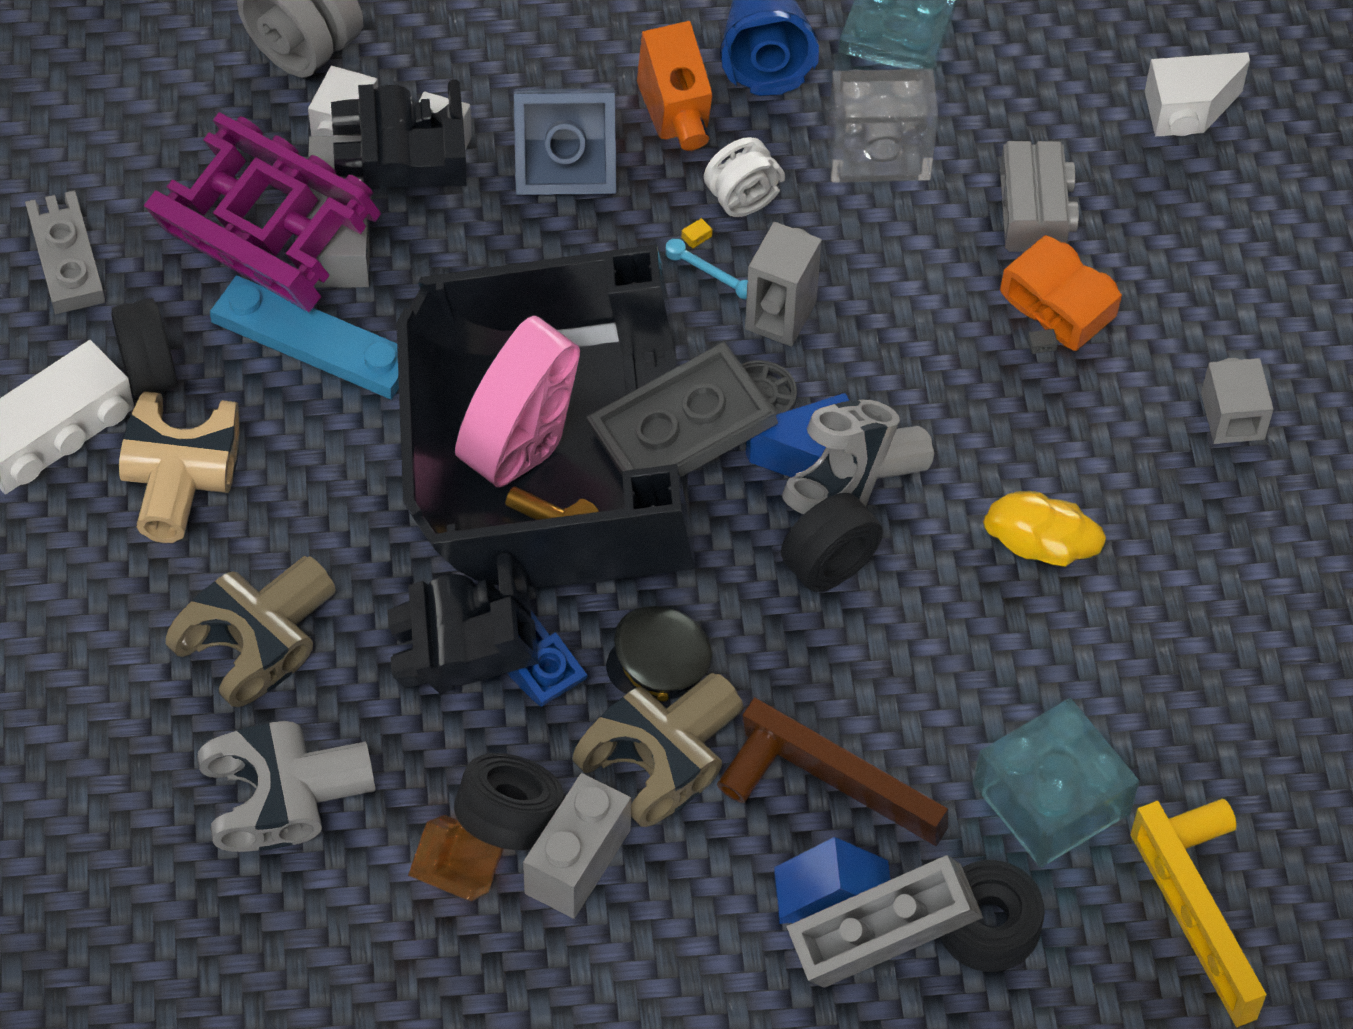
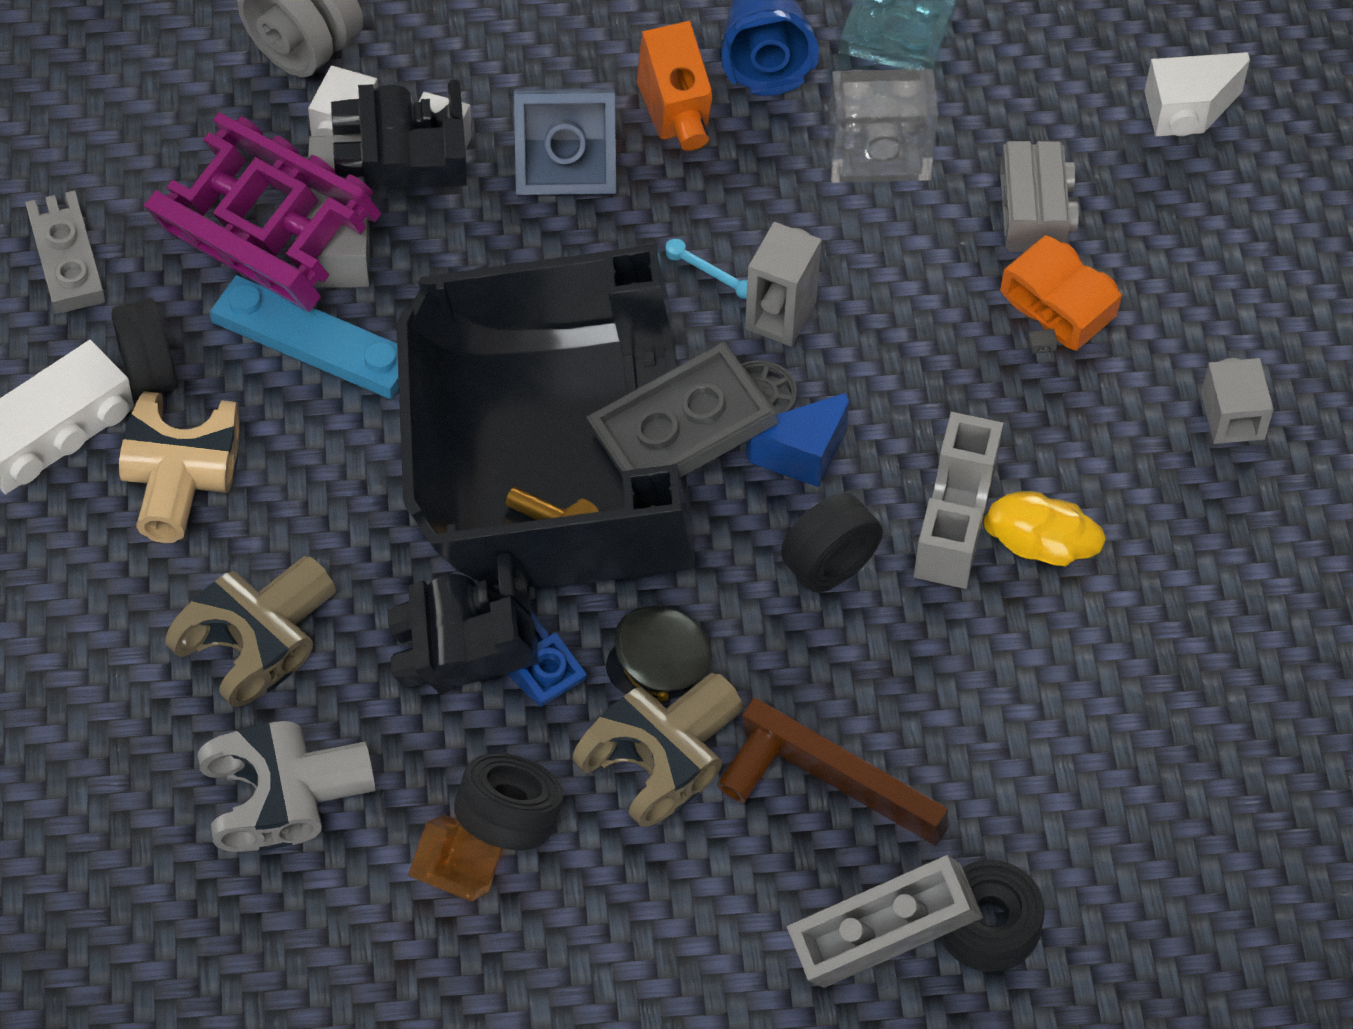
(519, 404): bright pink beam -> none
(577, 845): light grey brick -> none
(696, 233): yellow piece -> none
(745, 179): white wheel -> none
(825, 878): blue slope -> none
(859, 449): light grey connector -> none
(958, 500): none -> light grey arch
(1055, 782): clear light blue brick -> none
(1163, 848): yellow piece -> none

